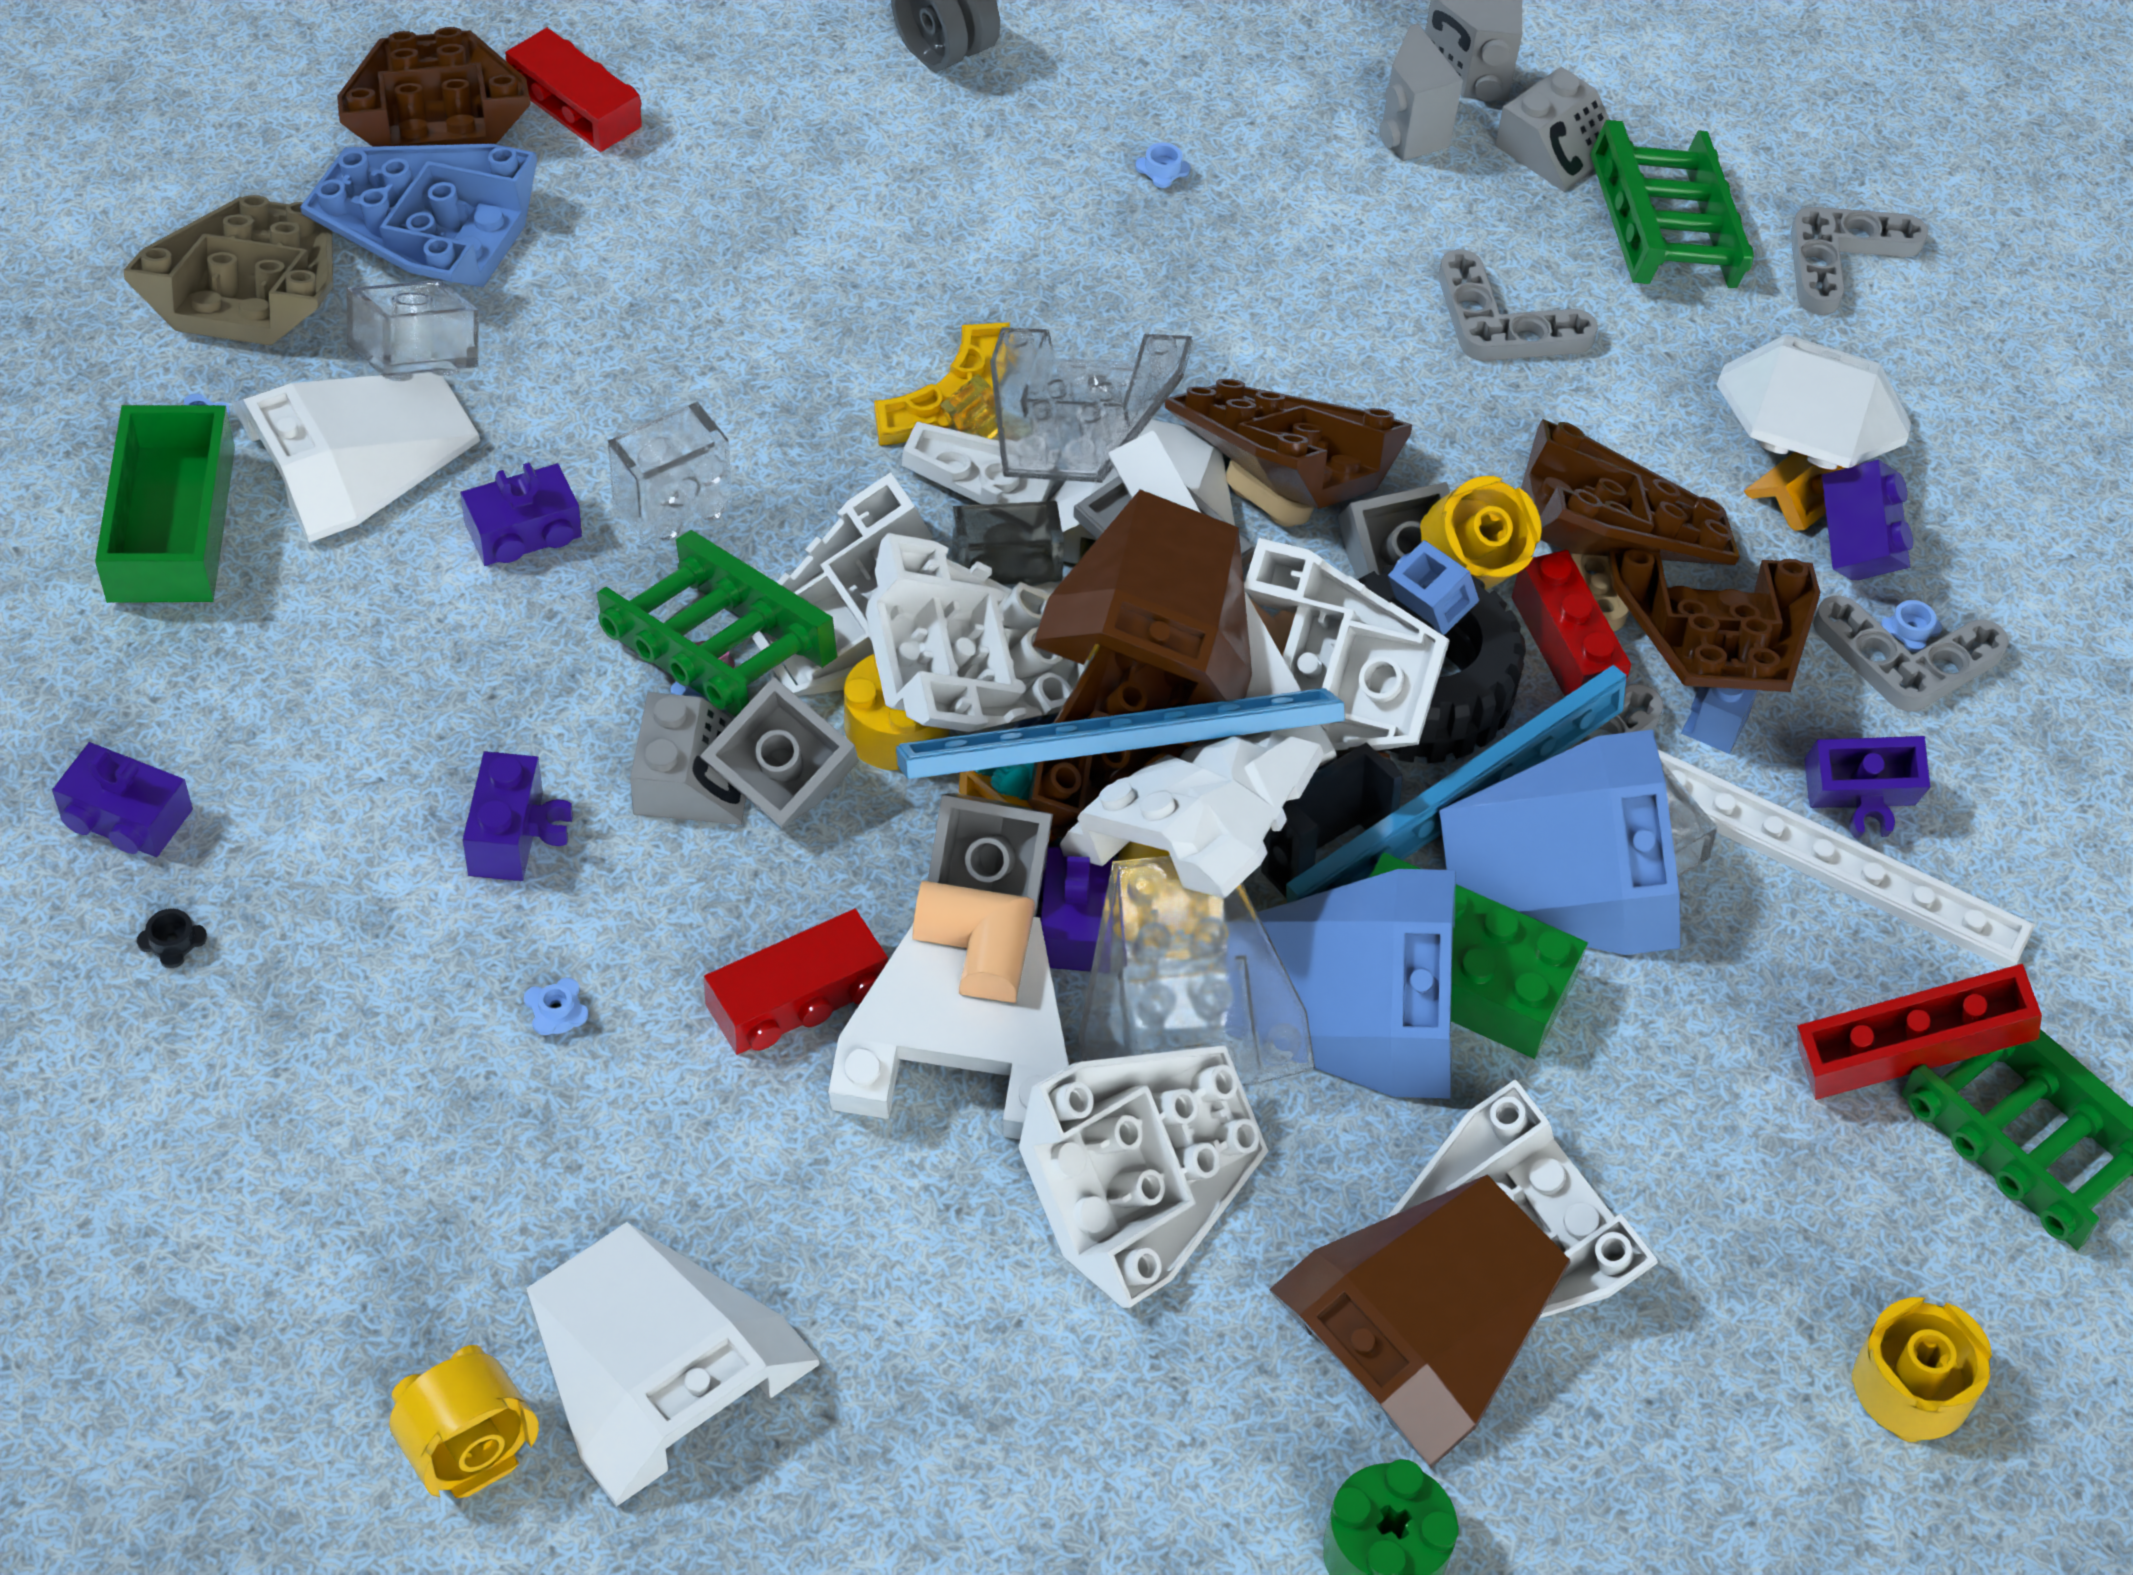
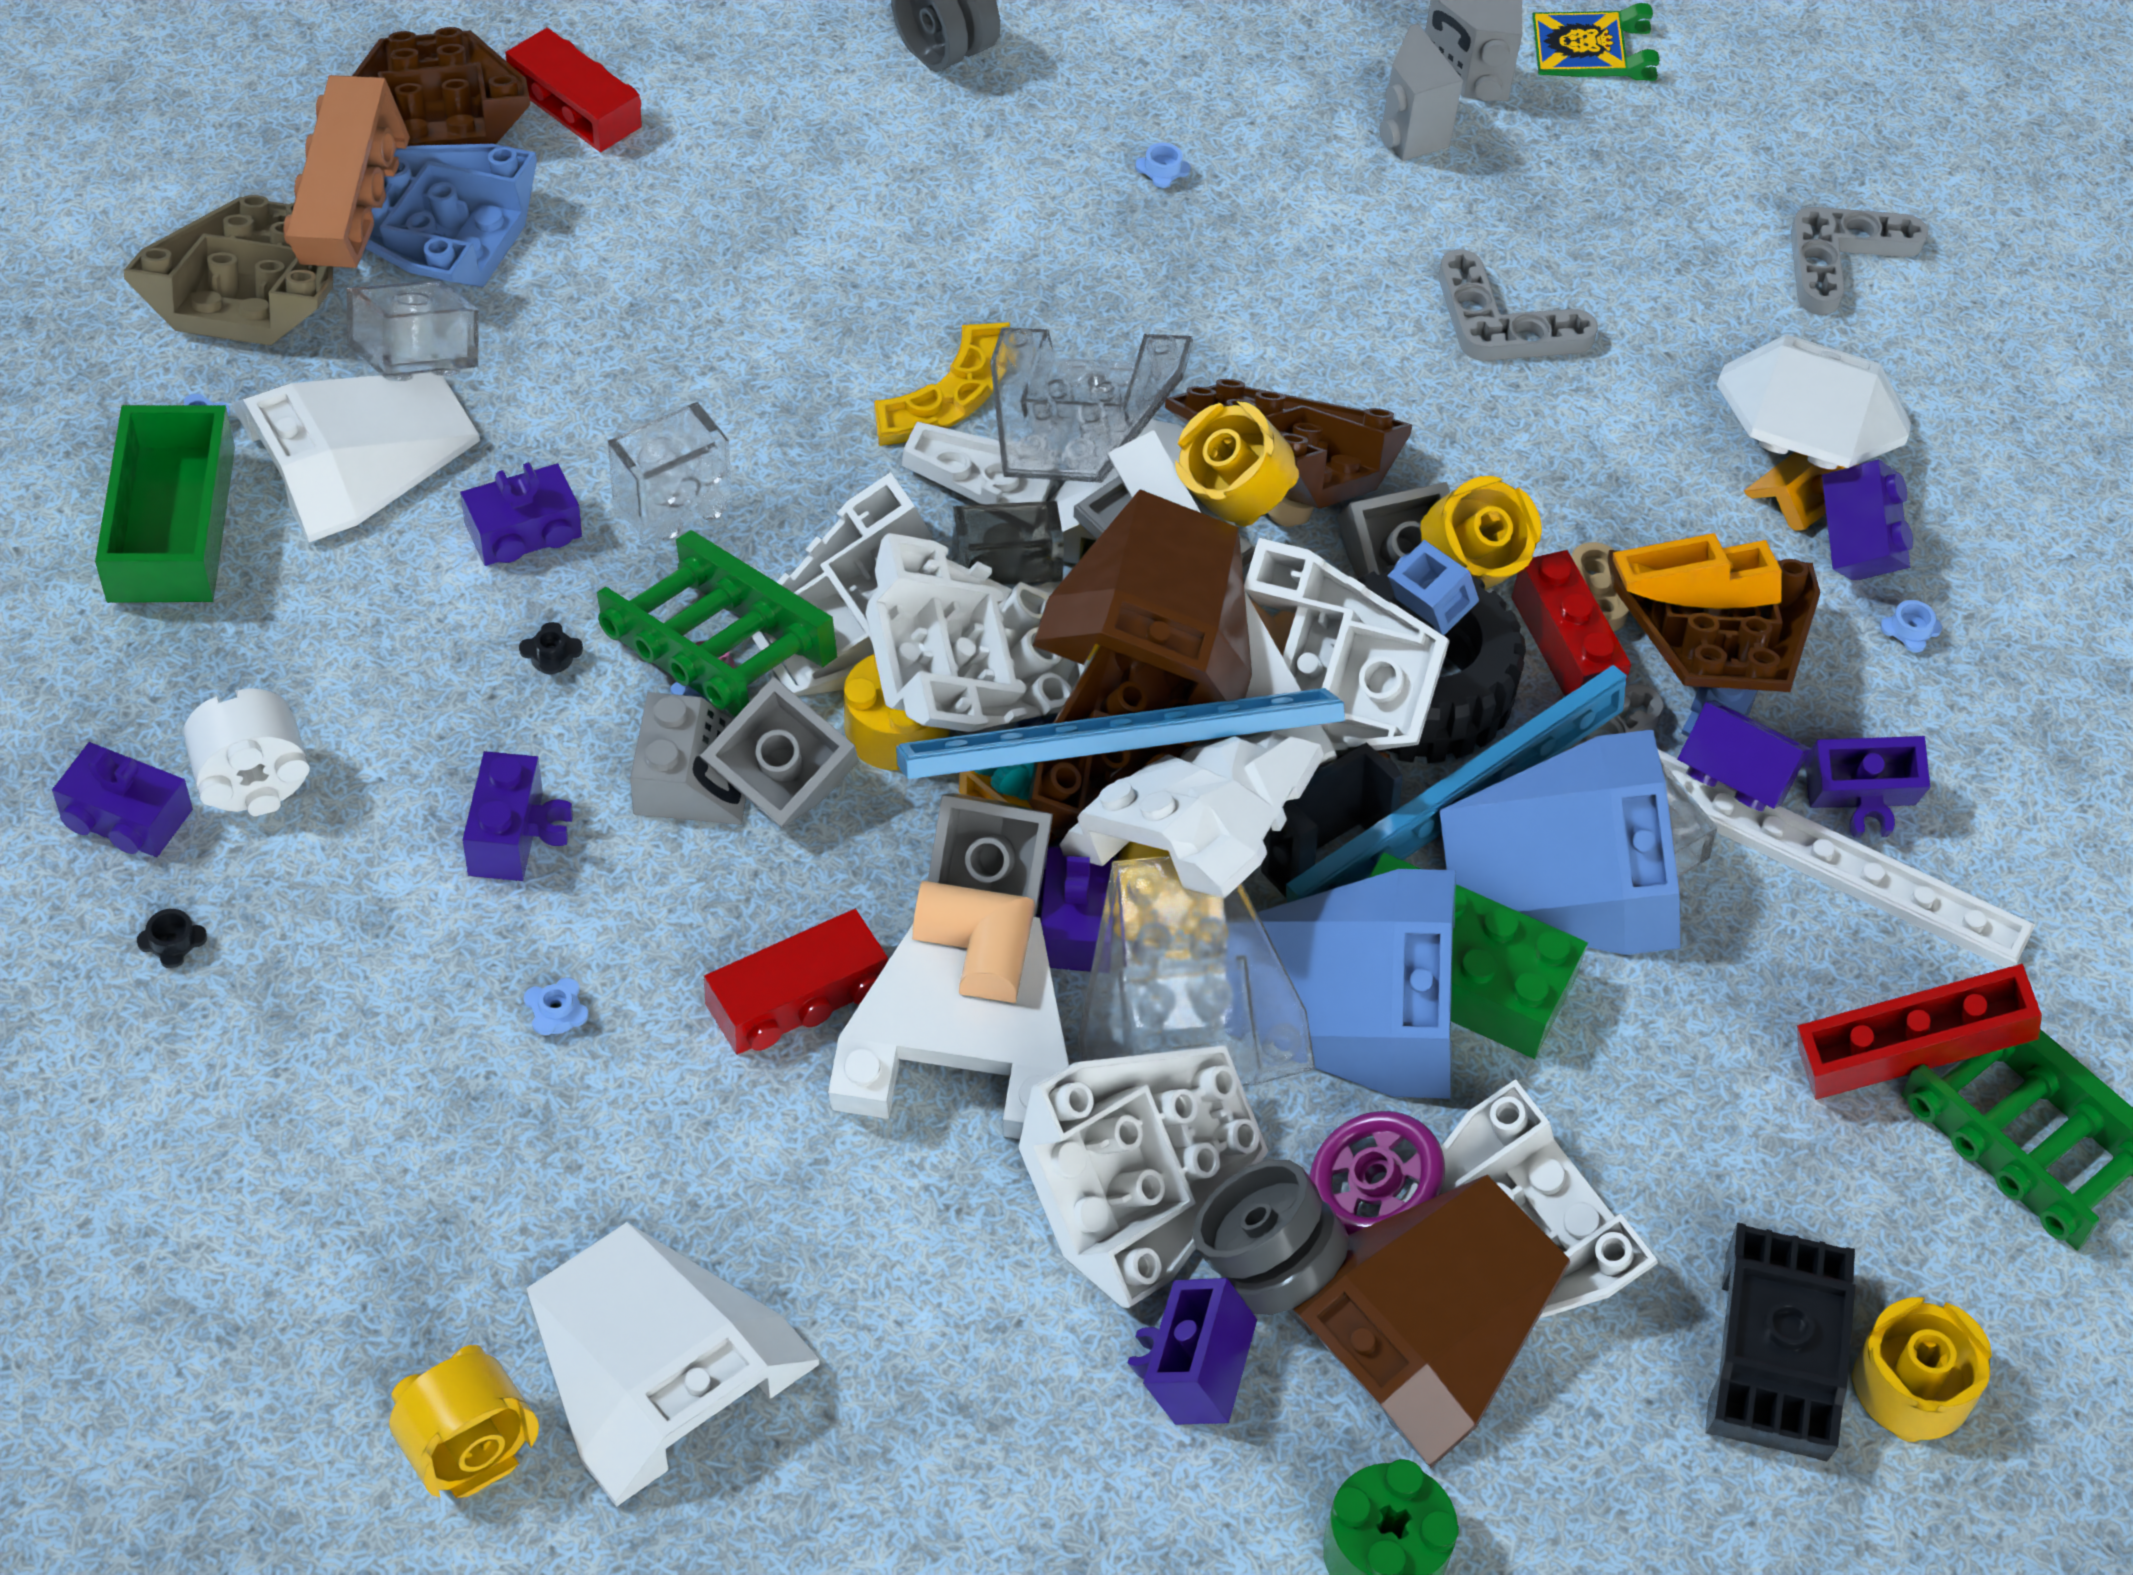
(246, 752): none -> white brick
(345, 171): none -> nougat wedge
(551, 659): none -> black plate
(972, 409): clear yellow tile -> none
(1197, 1351): none -> dark purple brick
(1236, 462): none -> yellow brick
(1271, 1236): none -> dark grey wheel
(1388, 1130): none -> magenta plate
(1554, 128): light grey slope -> none
(1593, 43): none -> flag
(1605, 502): reddish brown wedge -> none
(1639, 222): green fence -> none
(1702, 573): none -> light orange slope
(1743, 756): none -> dark purple brick
(1784, 1343): none -> black plate
(1912, 669): light grey beam -> none

